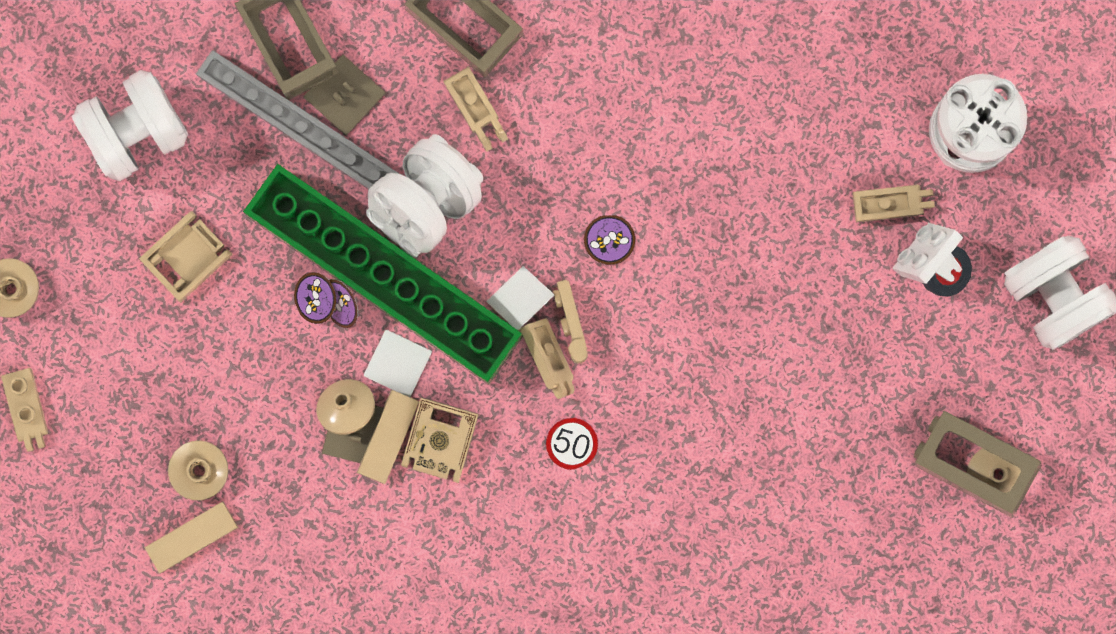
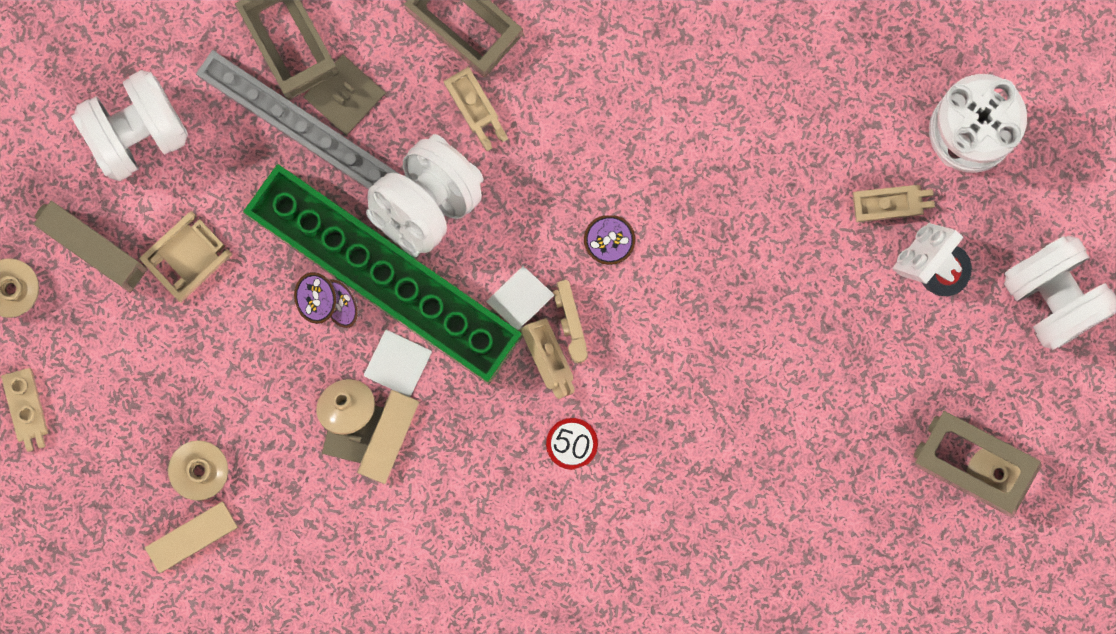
(89, 245): none -> dark tan piece
(437, 444): tan container -> none

